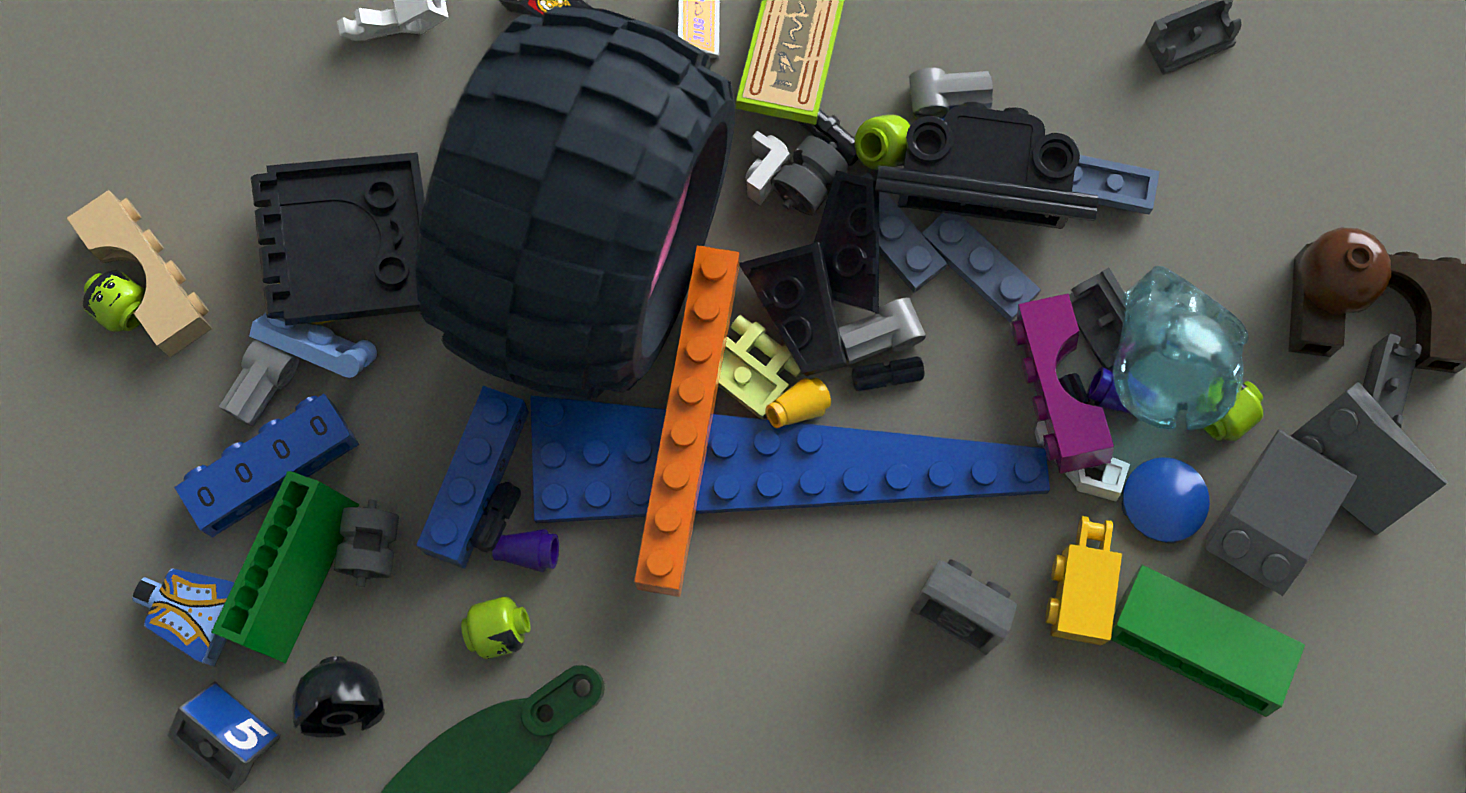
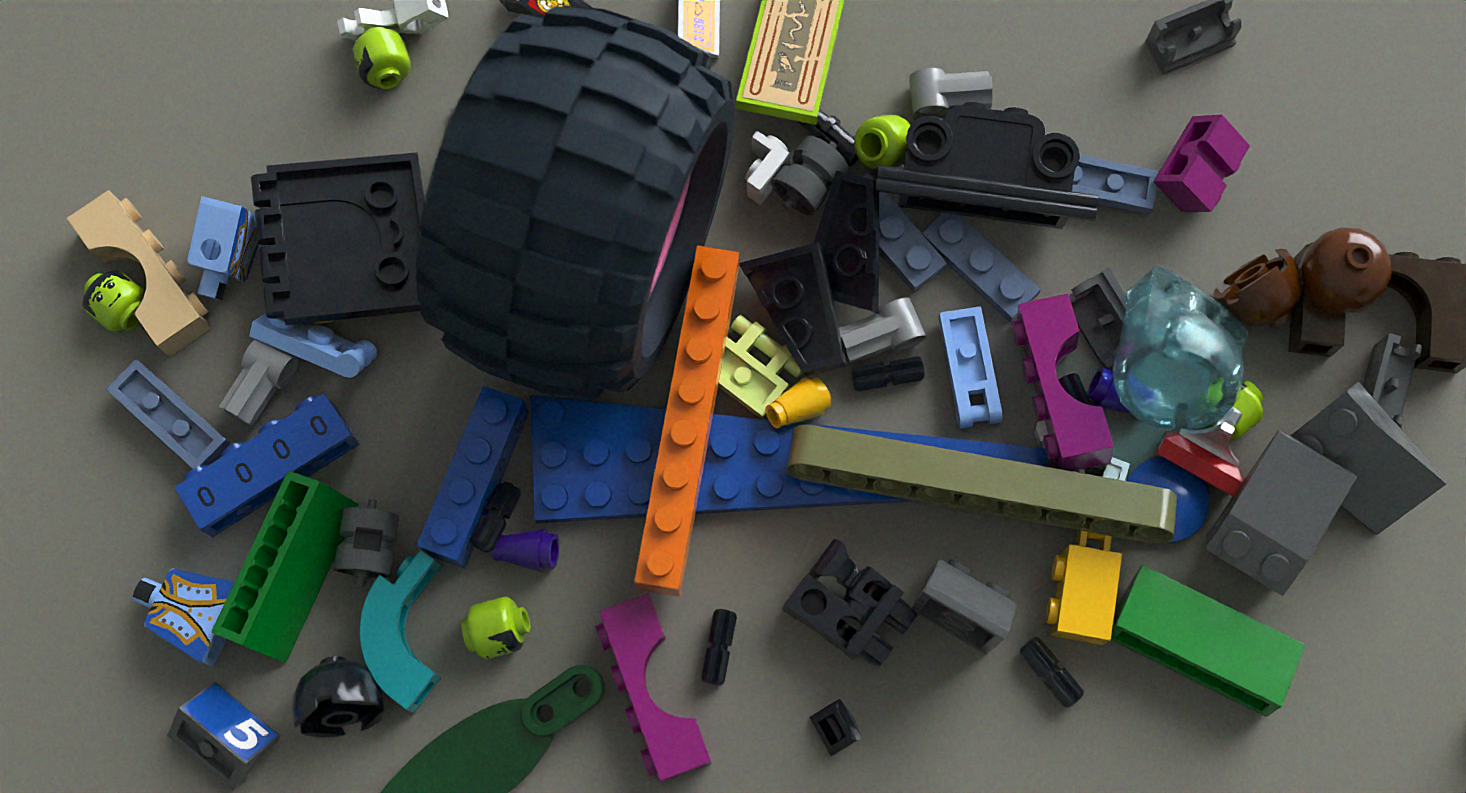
(167, 415): none -> sand blue plate
(222, 245): none -> light blue torso
(381, 58): none -> lime head
(384, 633): none -> teal arch
(672, 741): none -> magenta arch
(716, 655): none -> black piece
(836, 727): none -> black slope
(850, 620): none -> black hips
(970, 366): none -> light blue plate
(982, 484): none -> olive beam
(1057, 679): none -> black piece
(1200, 162): none -> magenta brick
(1206, 452): none -> red piece
(1263, 291): none -> reddish brown cylinder

